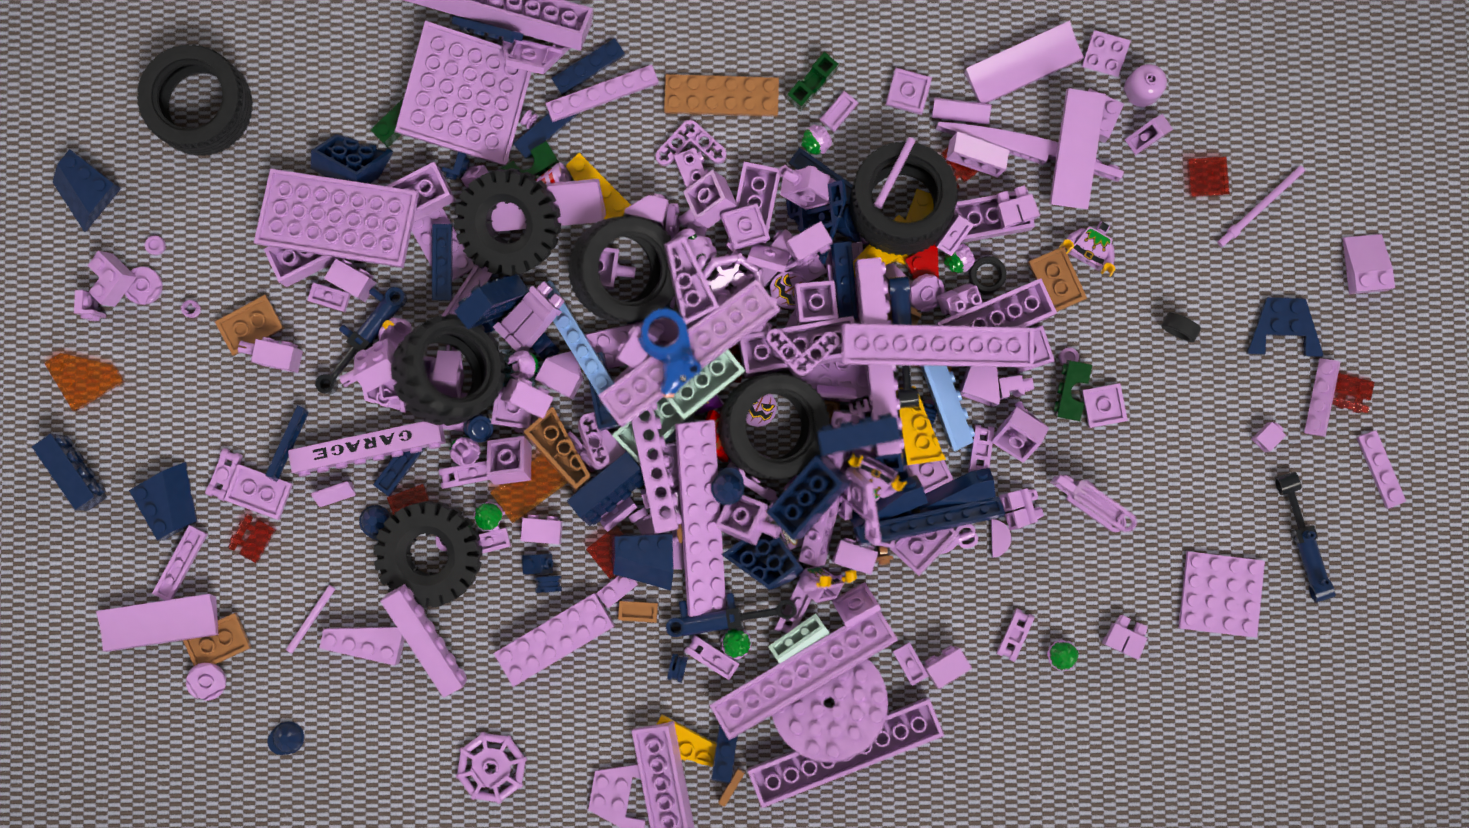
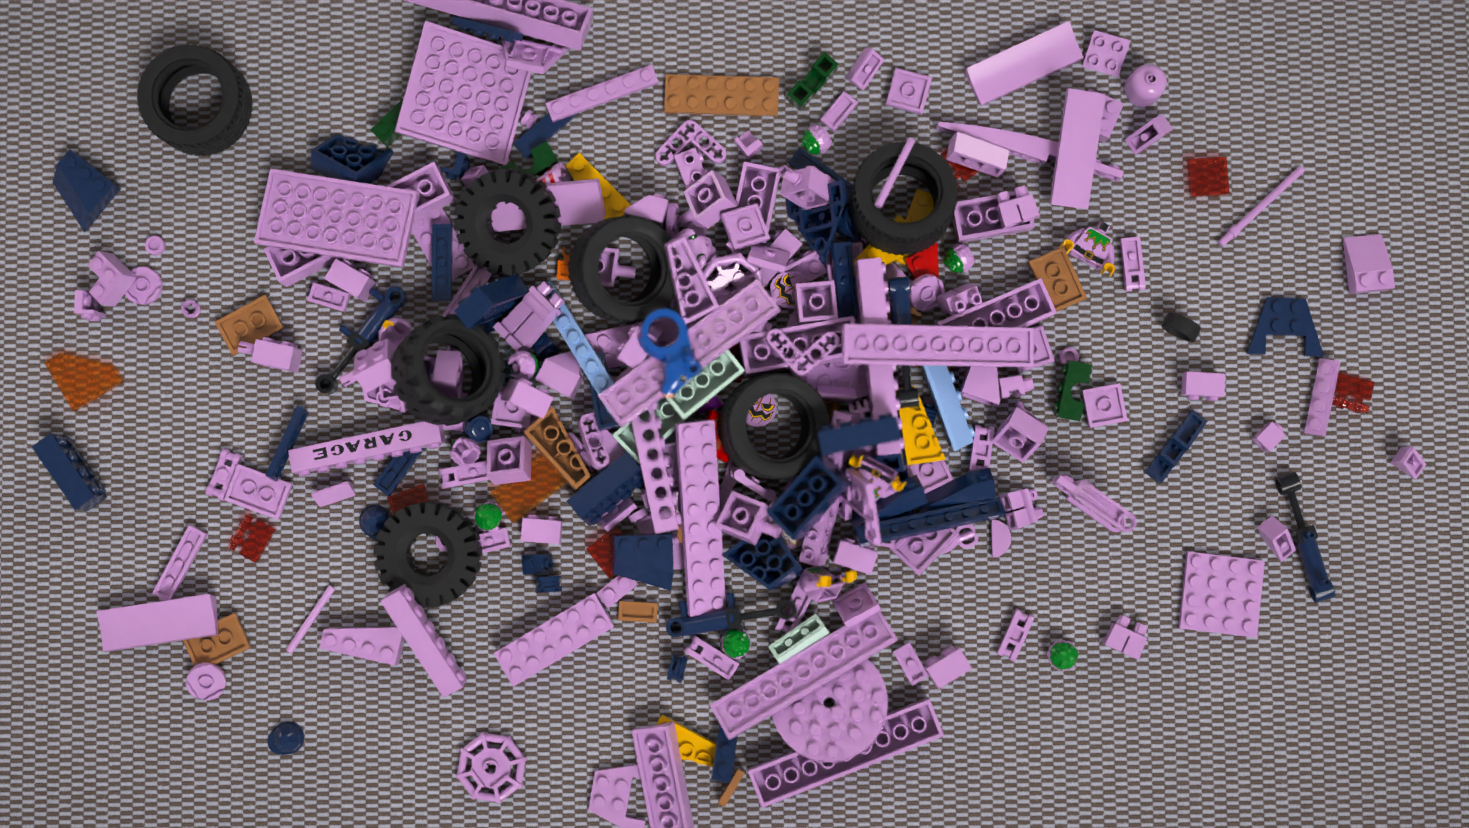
(166, 501): dark blue wedge -> none
(562, 268): none -> orange plate
(588, 66): dark blue plate -> none
(728, 486): dark blue piece -> none
(748, 144): none -> lavender panel
(808, 243): lavender brick -> none
(864, 68): none -> lavender slope
(883, 558): medium nougat plate -> none
(954, 234): lavender plate -> none
(961, 110): lavender tile -> none
(988, 260): black tyre -> none
(1132, 263): none -> lavender plate
(1176, 446): none -> dark blue slope
(1203, 385): none -> lavender brick
(1277, 538): none -> lavender slope
(1381, 469): lavender plate -> none
(1409, 461): none -> lavender slope

